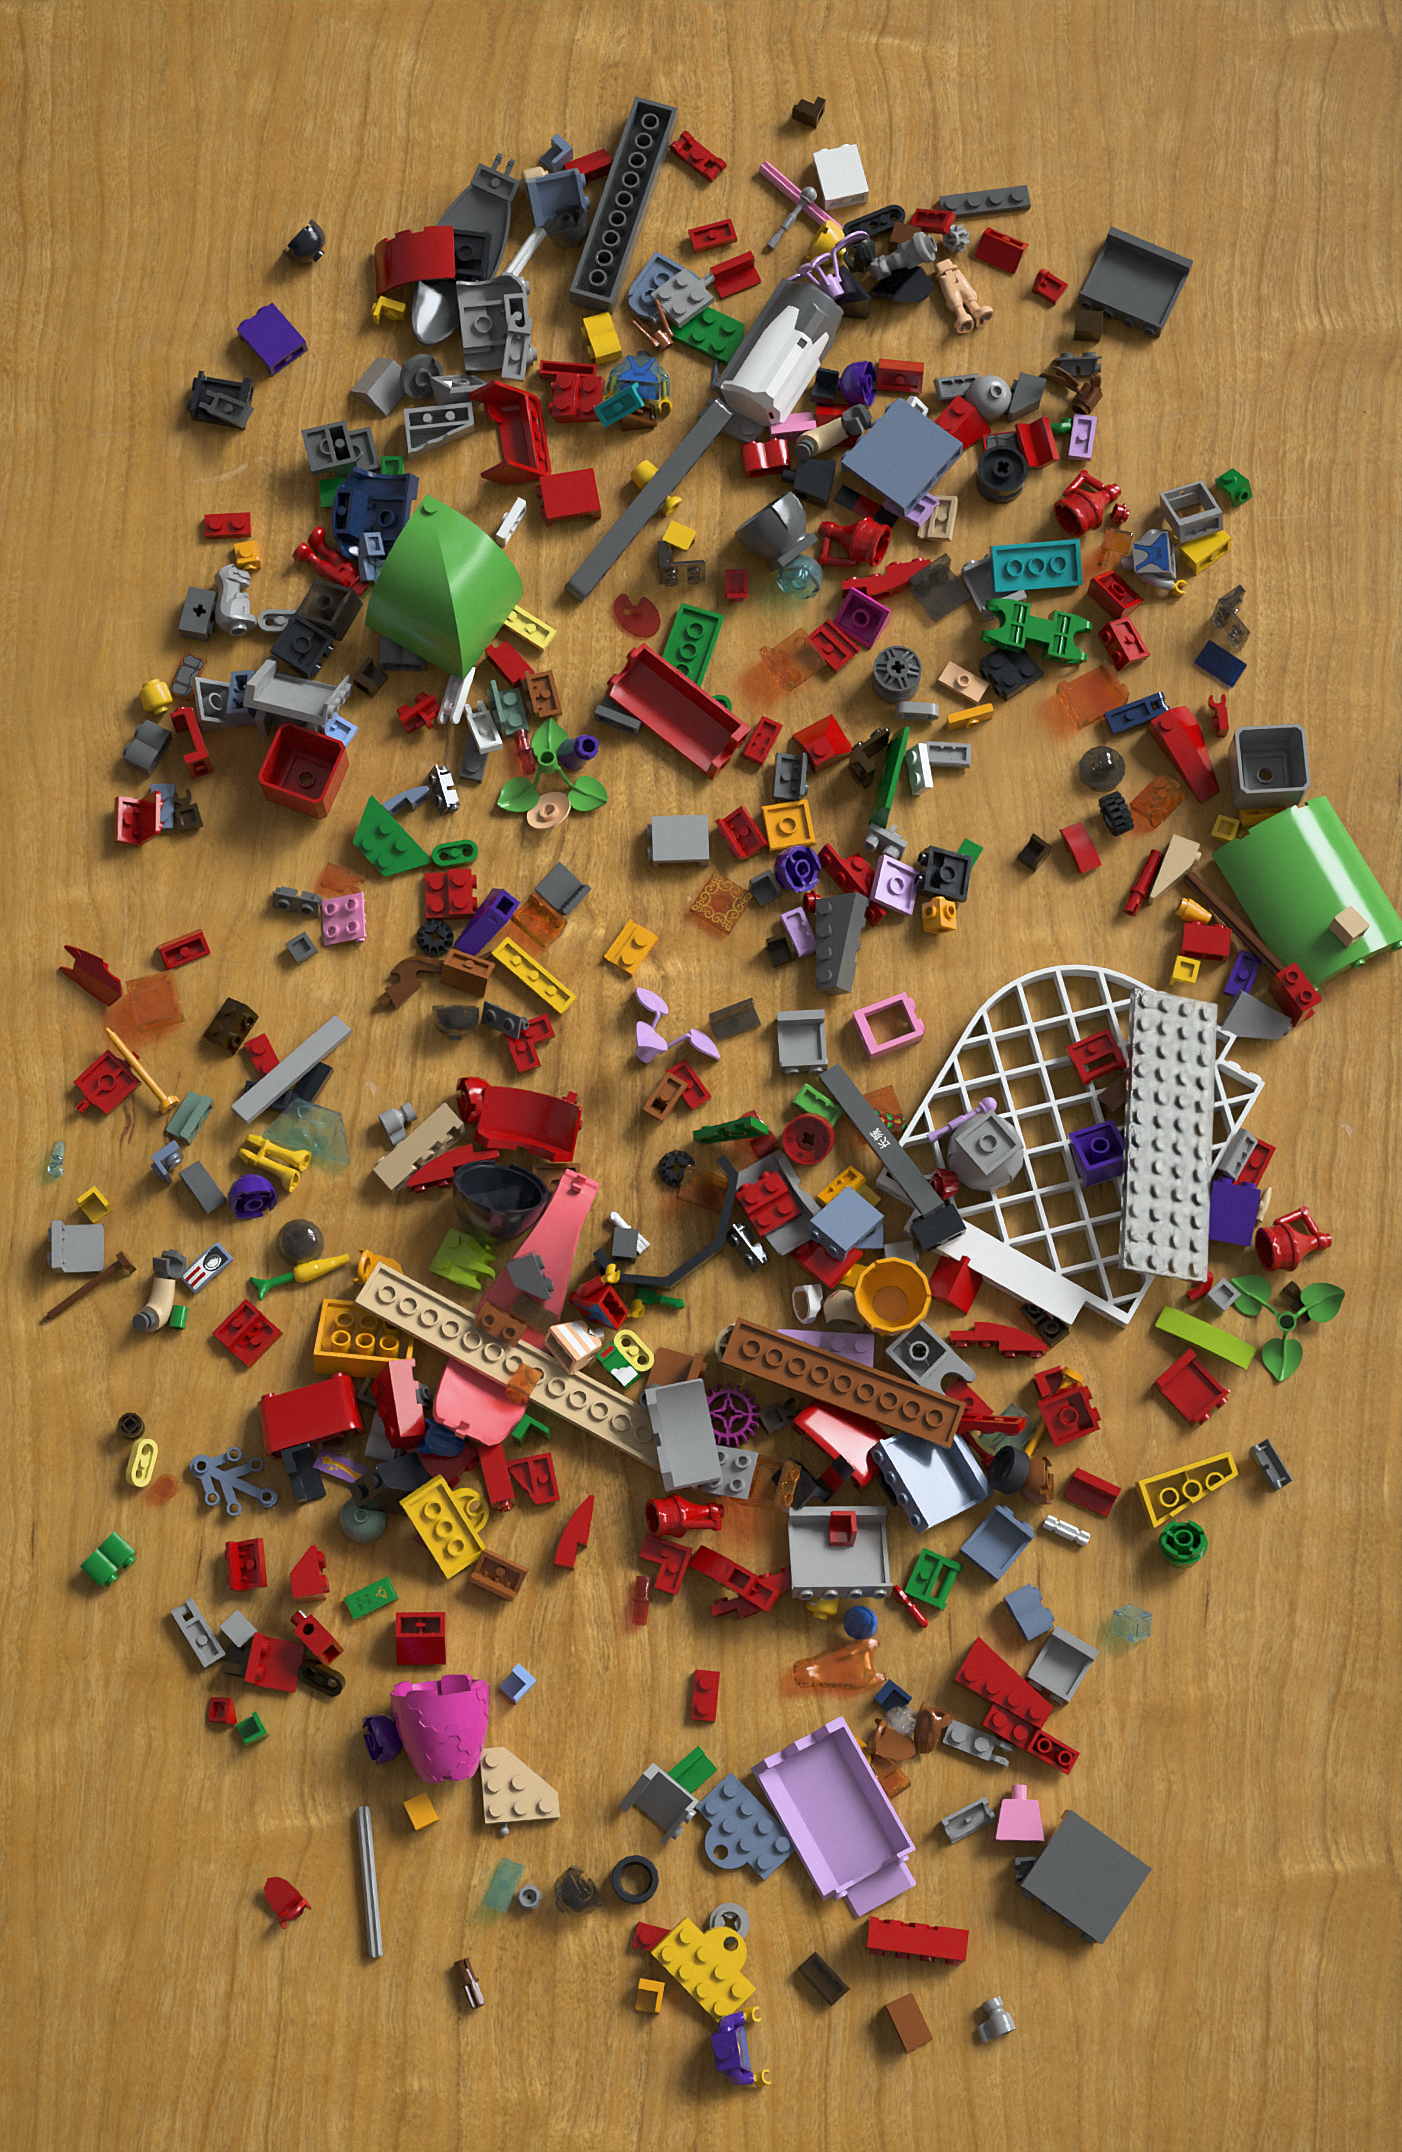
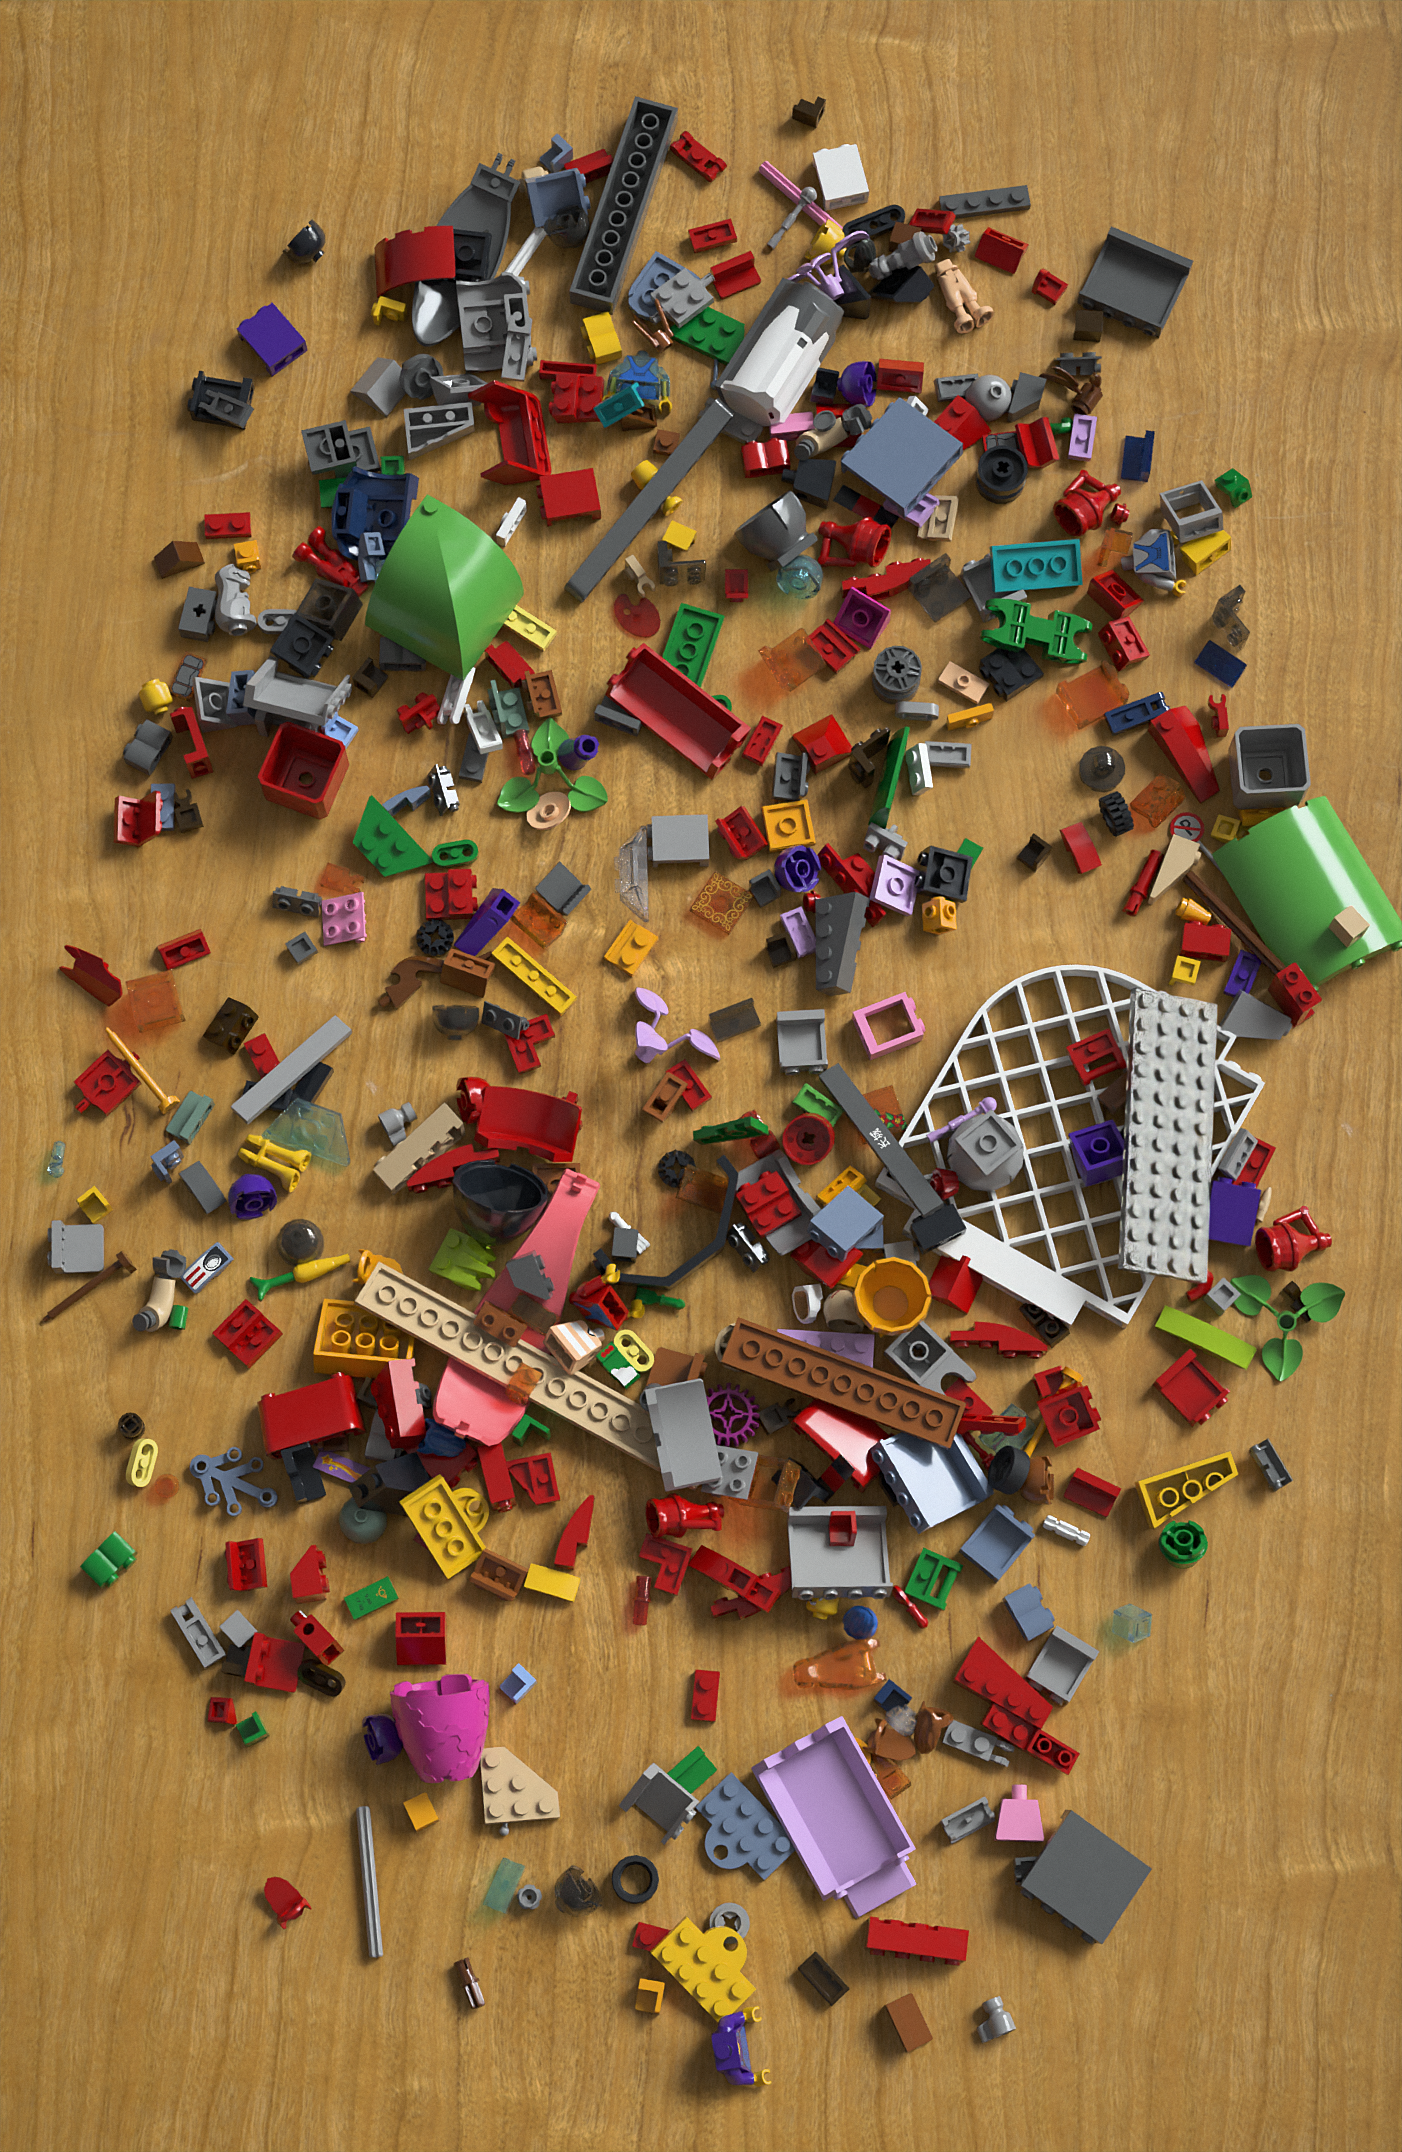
(178, 557): none -> reddish brown slope
(552, 1582): none -> yellow slope
(633, 874): none -> clear wedge
(635, 571): none -> tan plate
(665, 442): none -> dark orange plate
(824, 421): none -> dark grey piece
(1137, 457): none -> clear blue panel
(1192, 828): none -> piece

